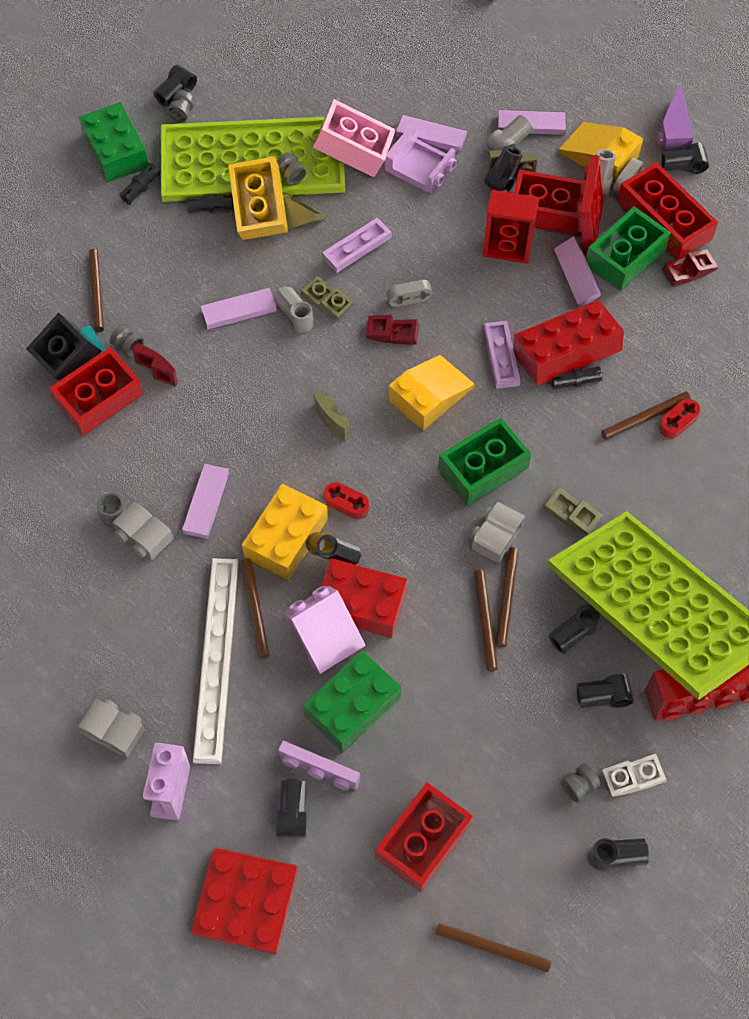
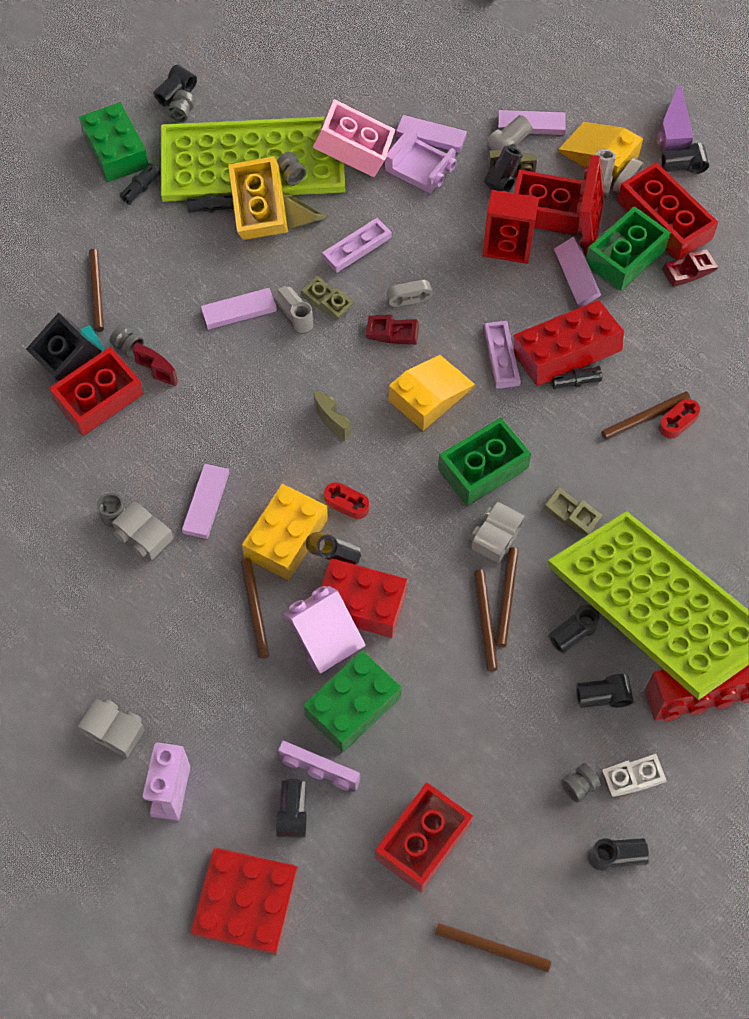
(216, 662): white tile -> none

